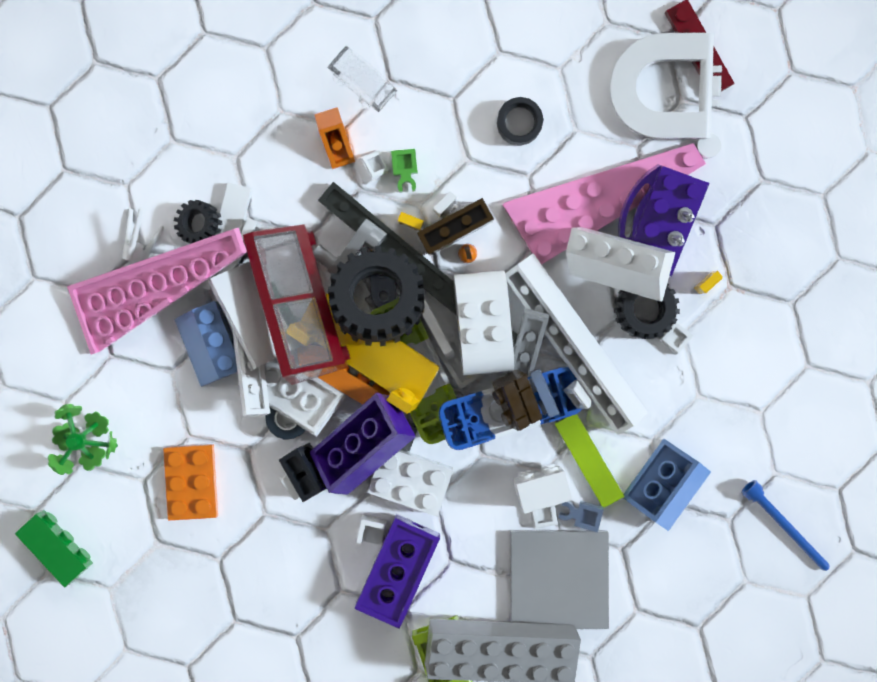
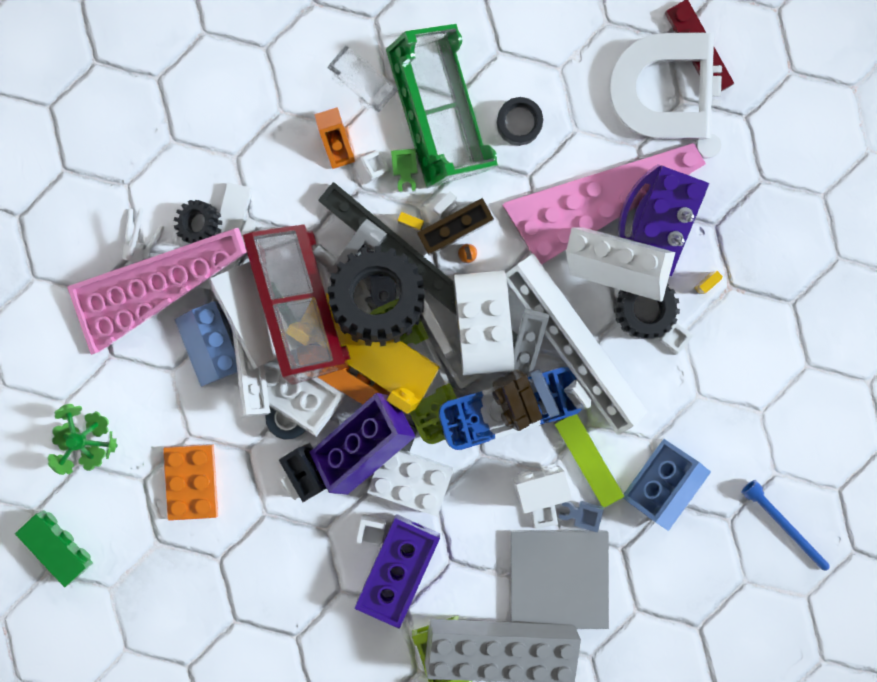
(438, 105): none -> windscreen

